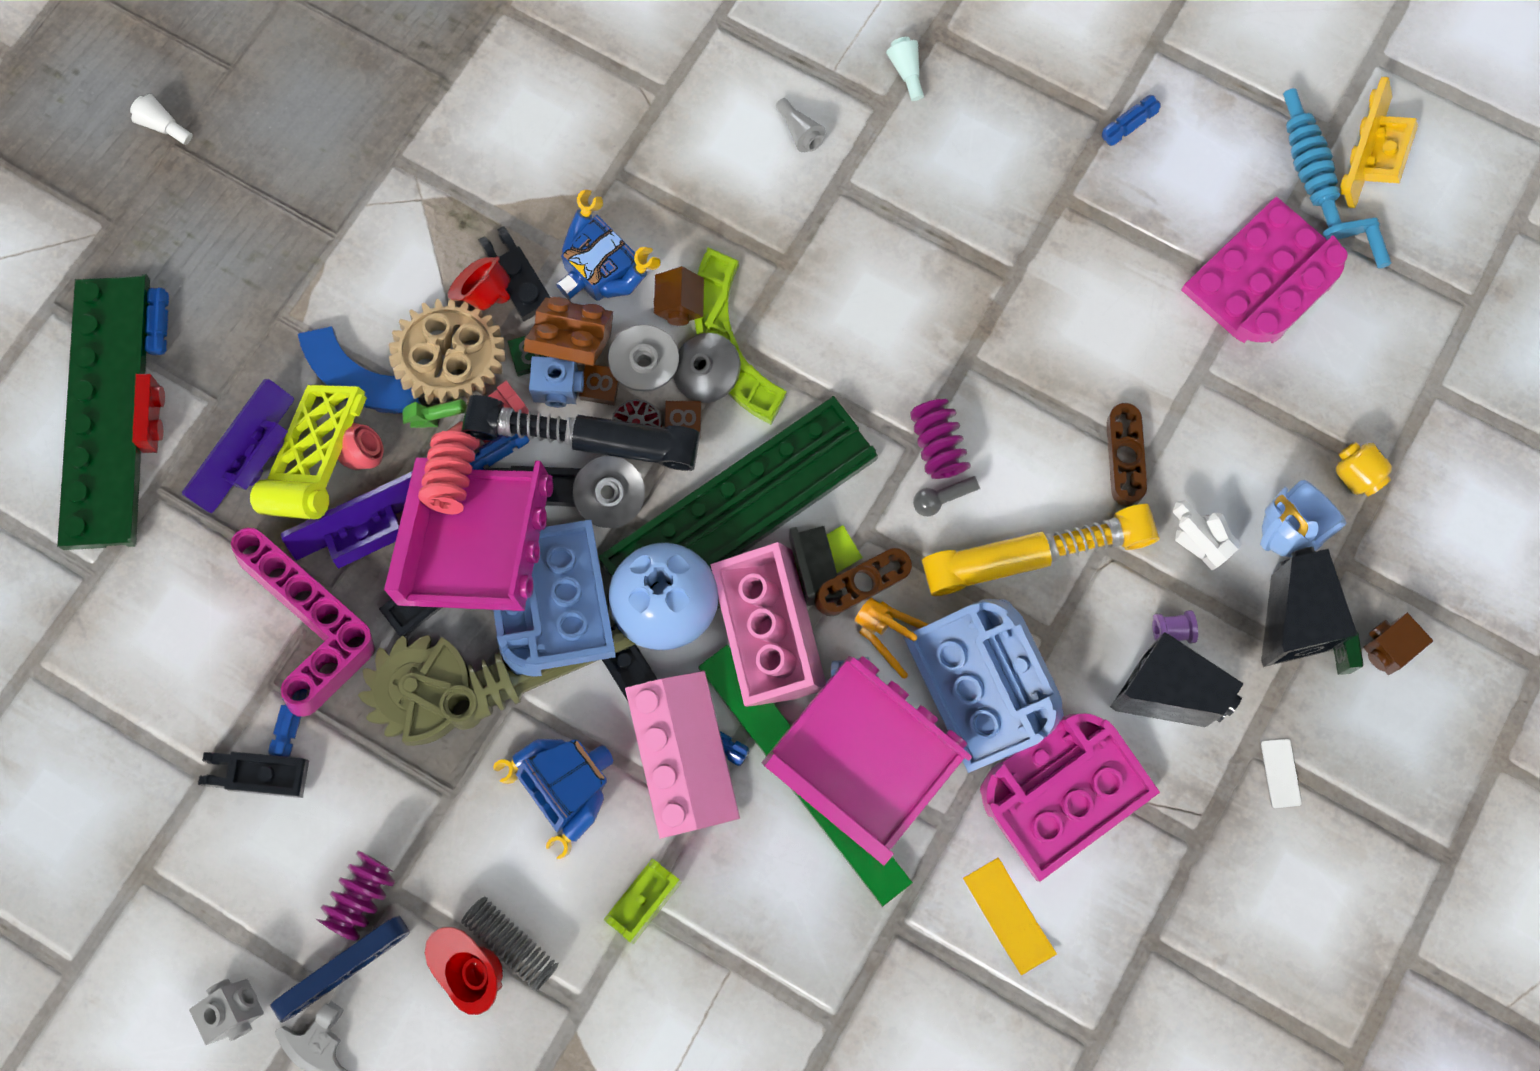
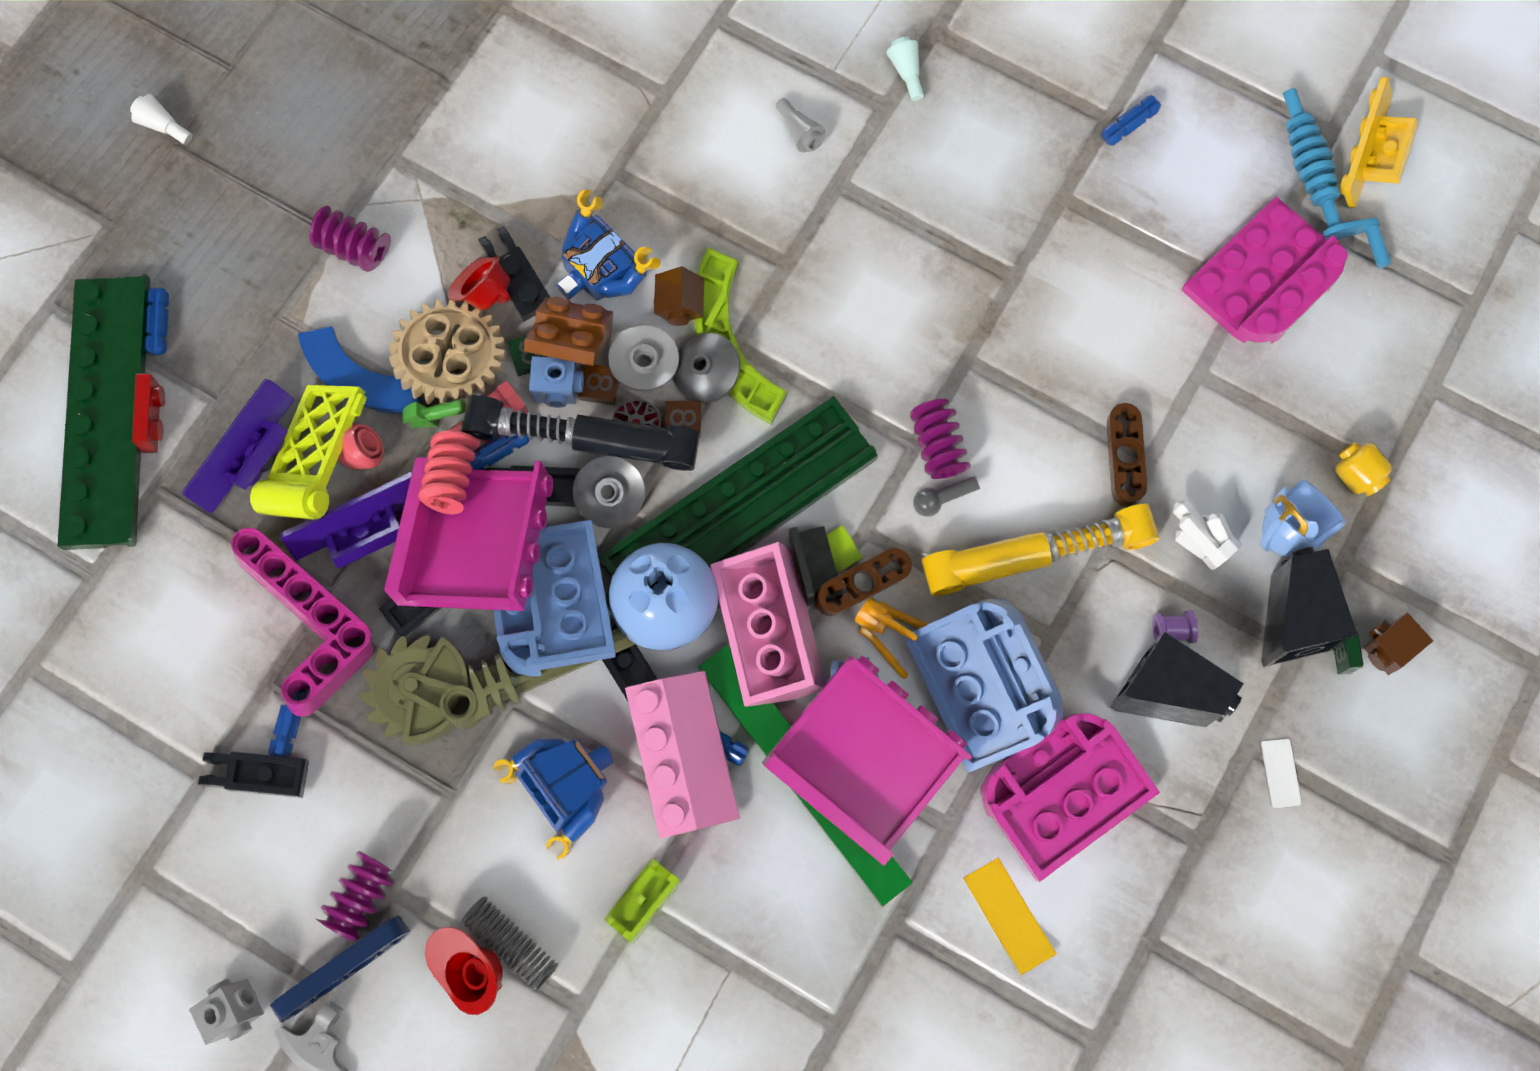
(348, 240): none -> magenta piece

